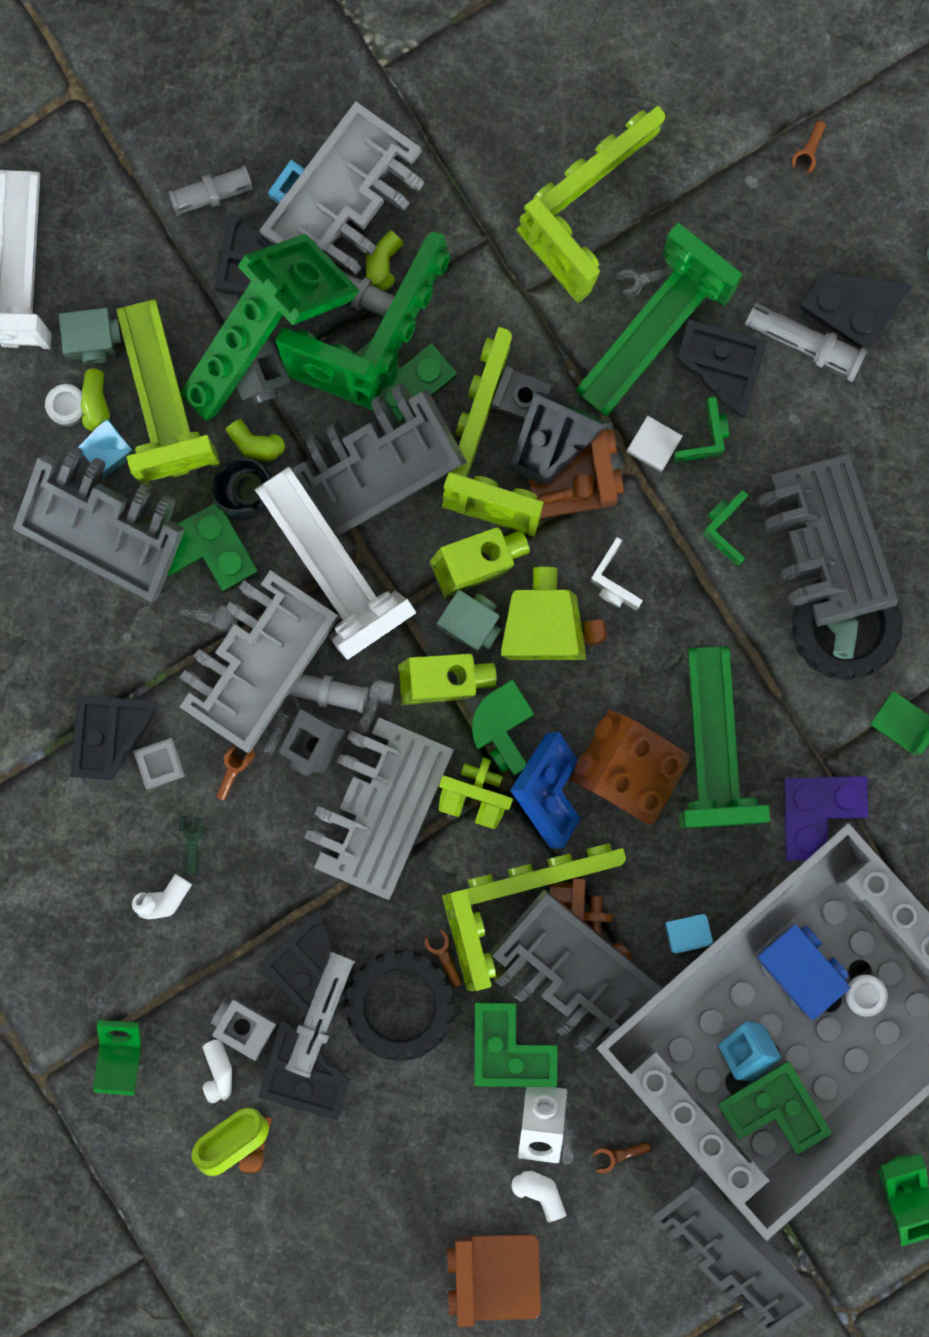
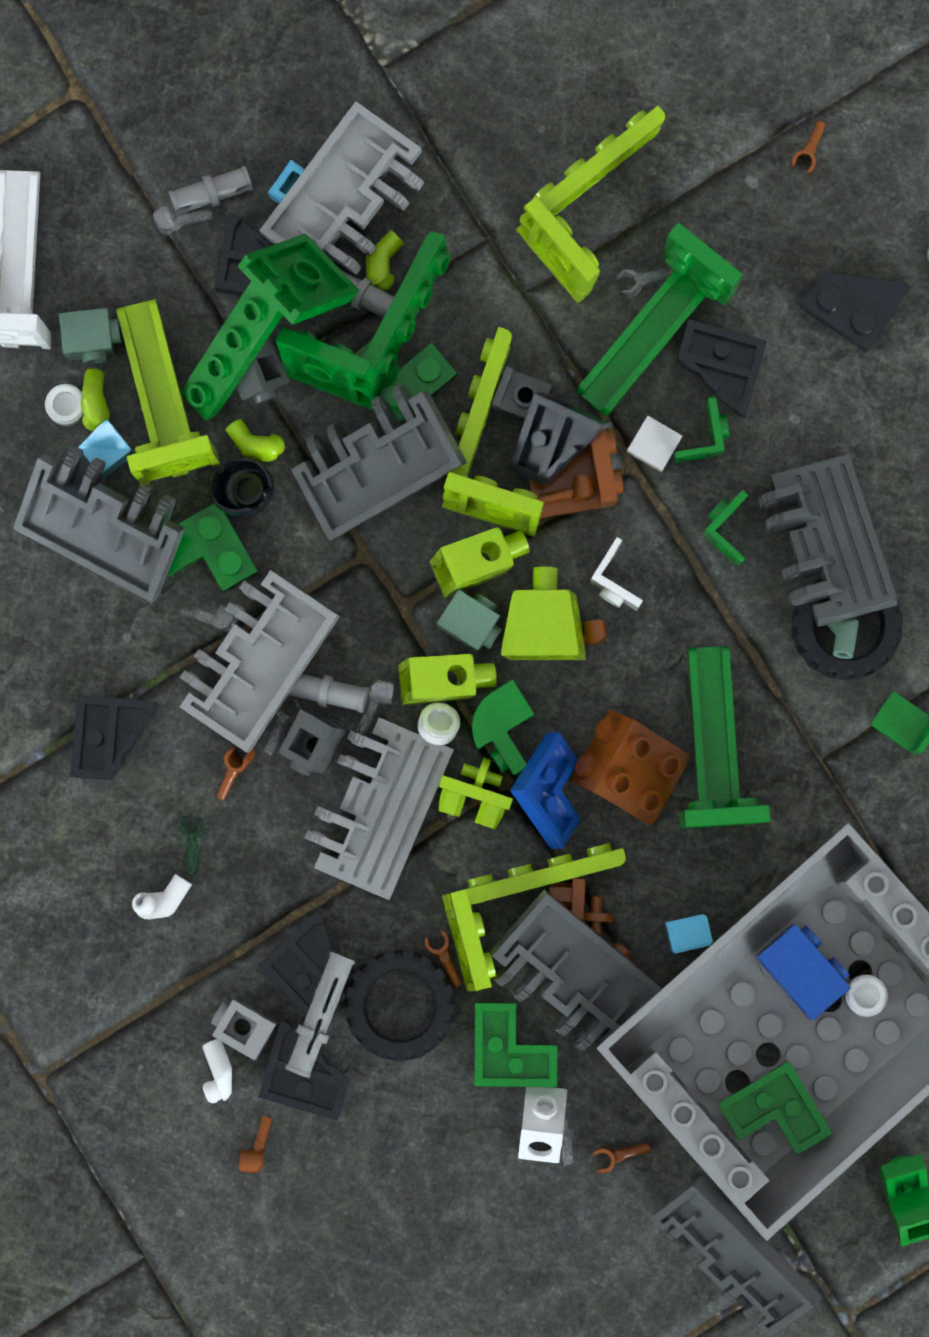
(117, 1058): green bracket -> none
(159, 763): light grey tile -> none
(168, 222): none -> clear hand
(230, 1141): lime tile -> none
(362, 613): white bracket -> none
(438, 723): none -> white tile
(494, 1278): dark orange bracket -> none
(540, 1189): white arm -> none
(749, 1051): medium azure slope -> none
(812, 802): dark purple plate -> none
(823, 348): light grey pin -> none

